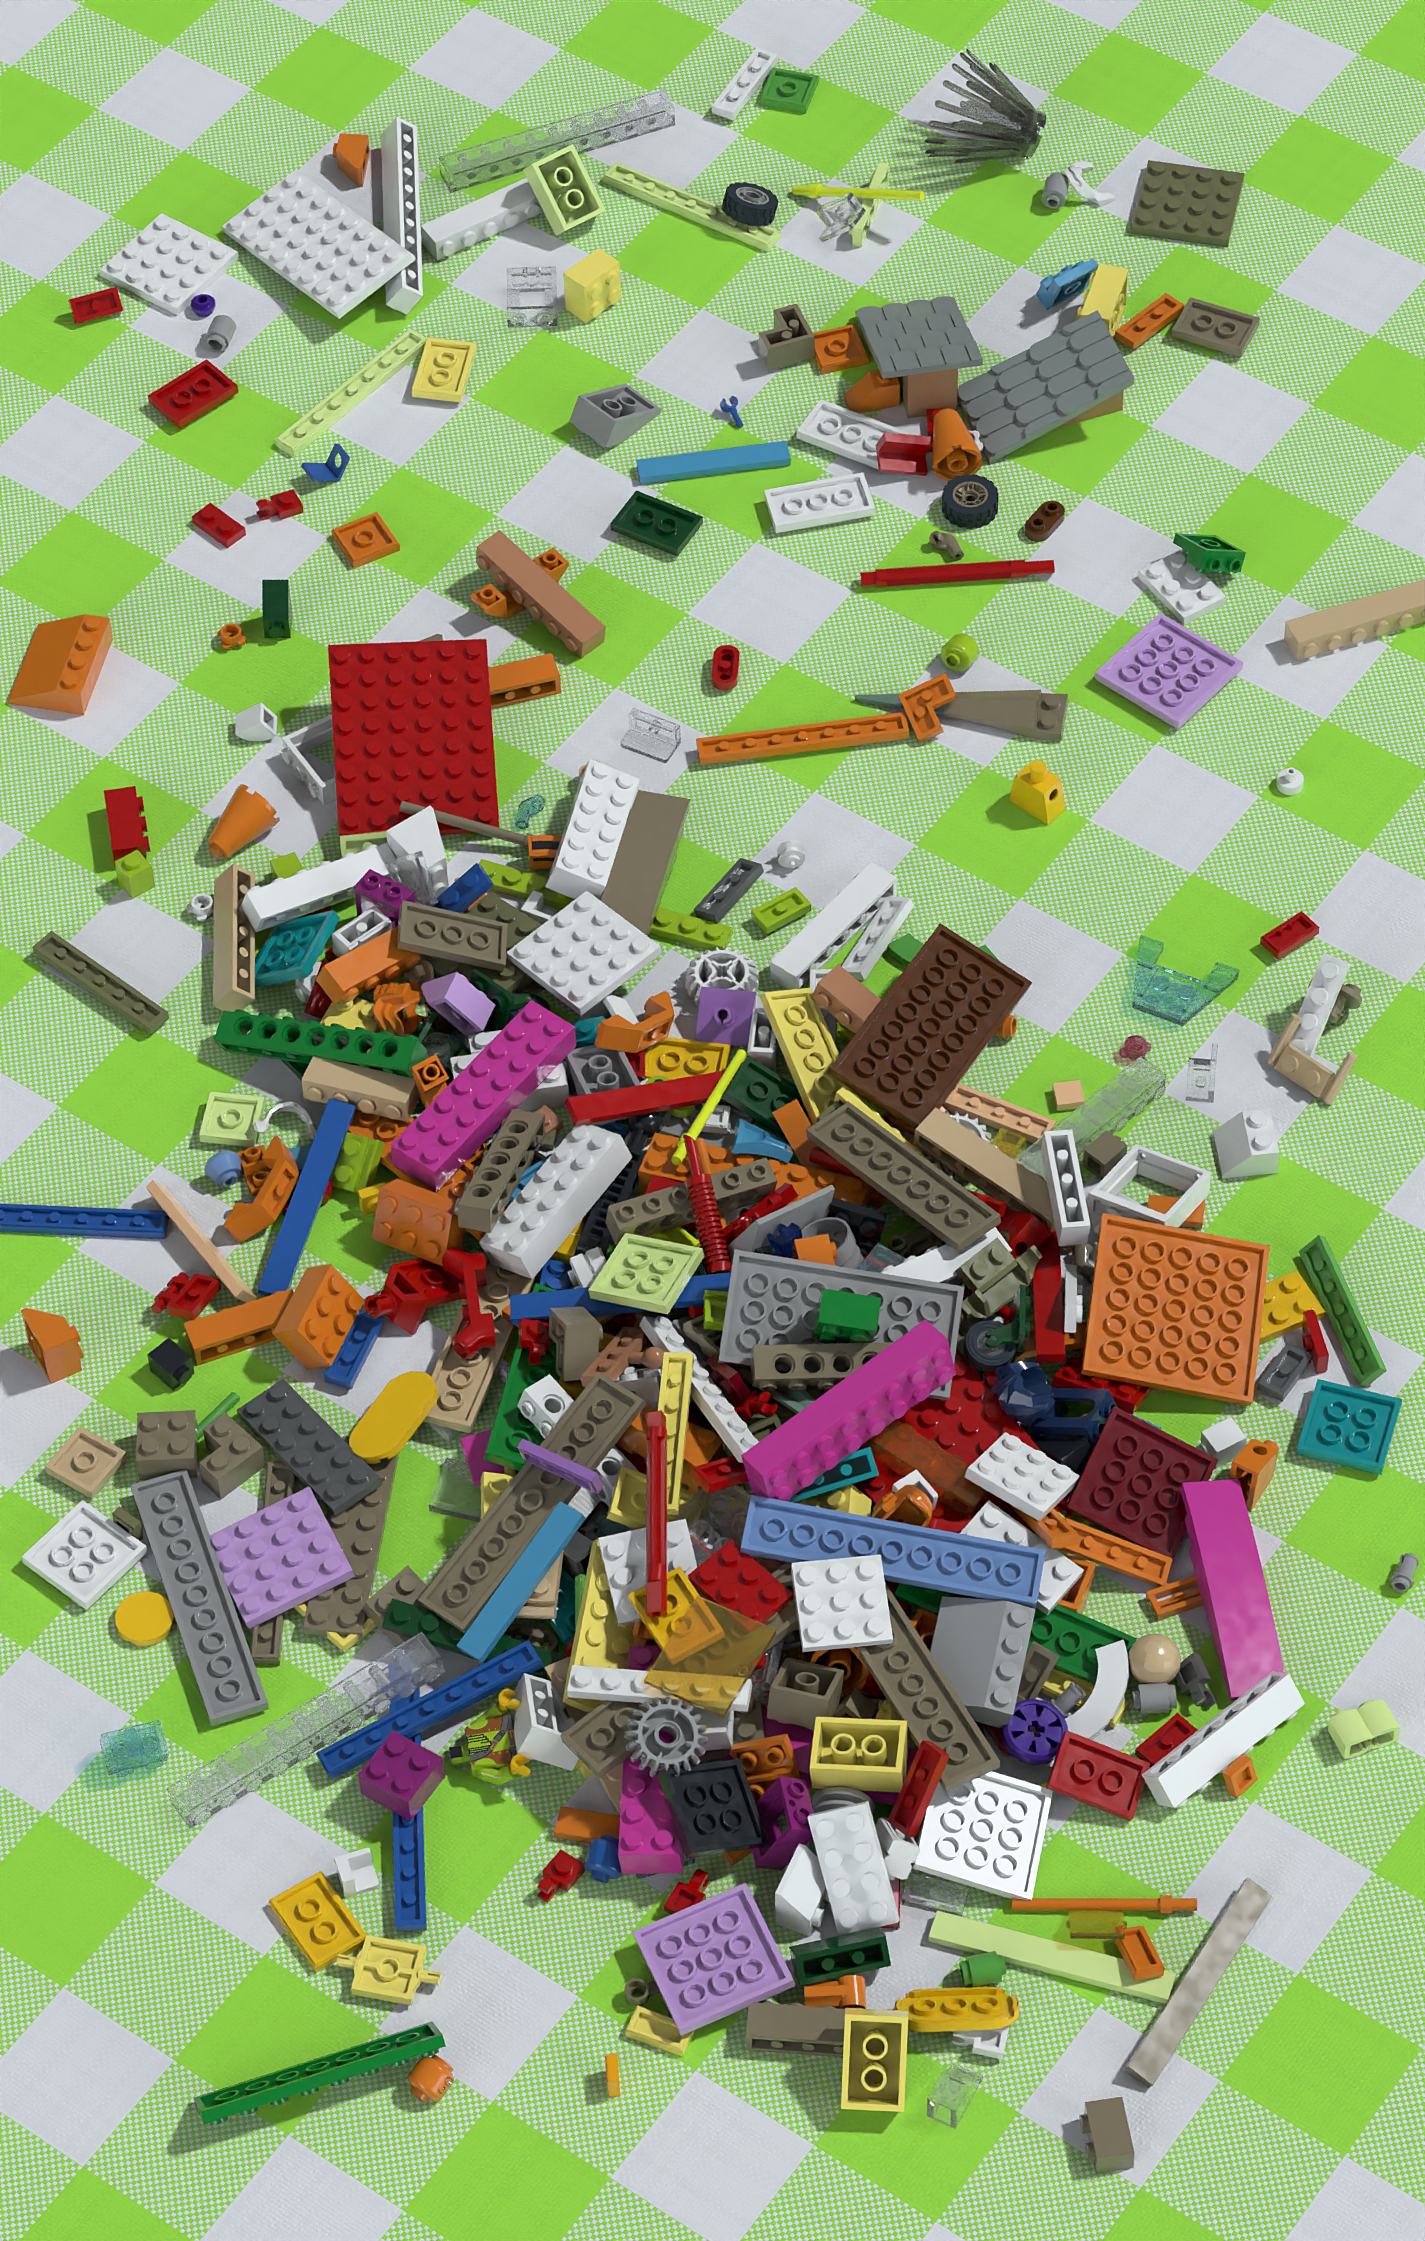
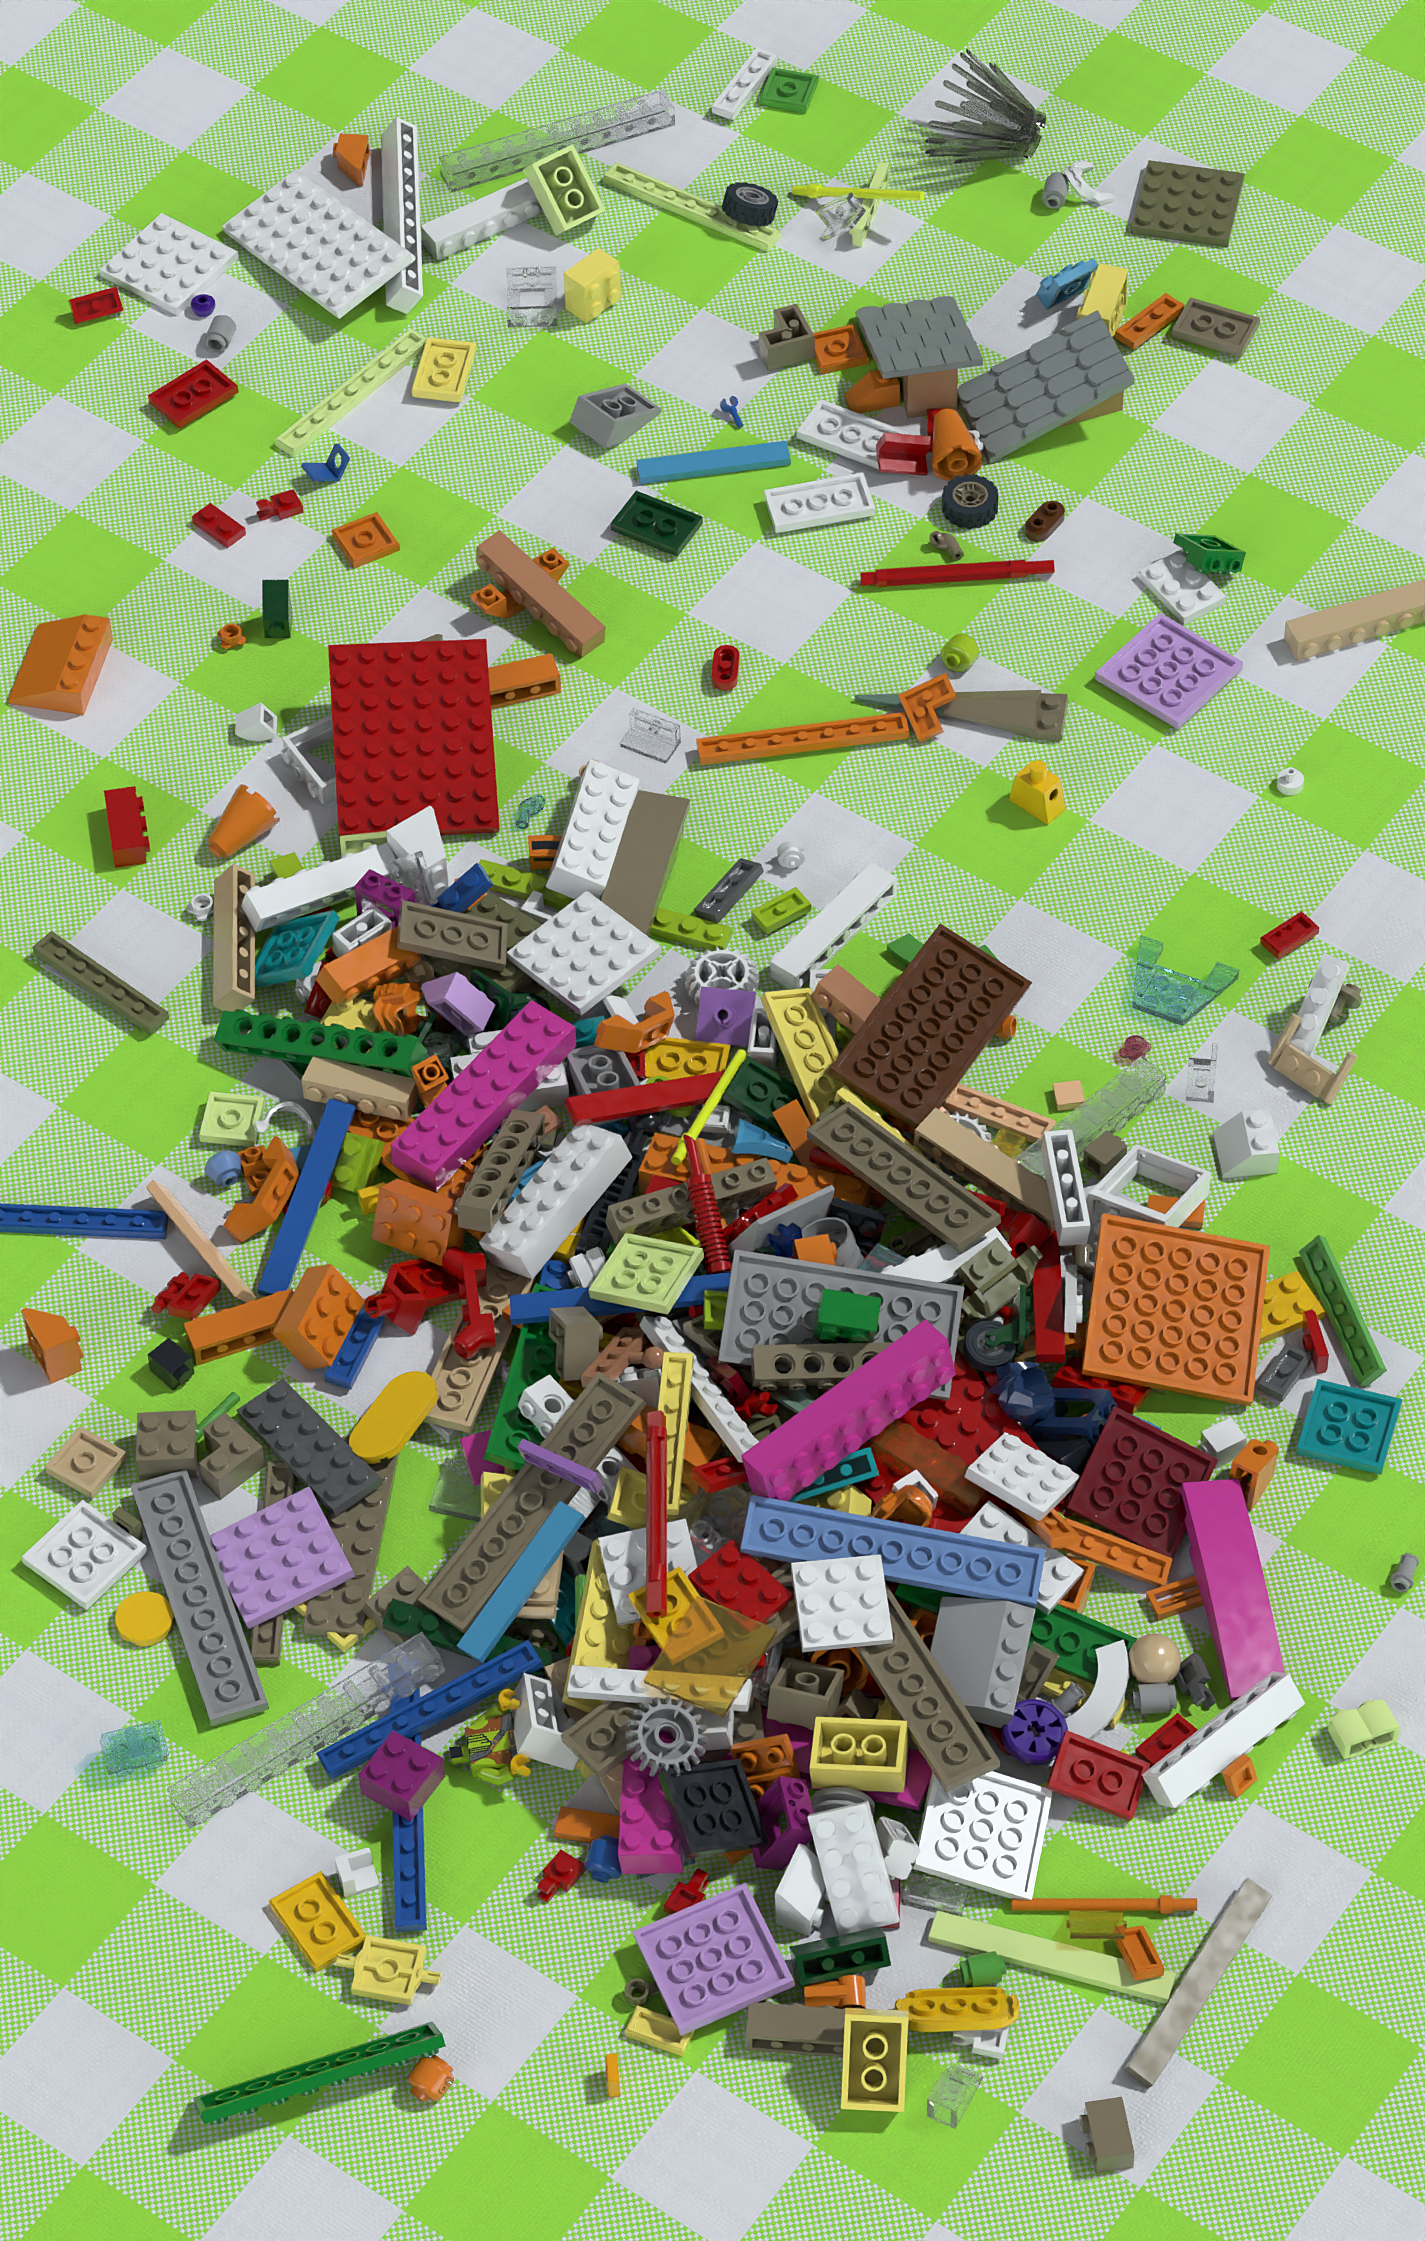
(134, 874): lime brick -> none
(470, 825): dark tan bar -> none
(535, 1337): red plate -> none
(877, 936): white plate -> none
(918, 1788): red plate -> none

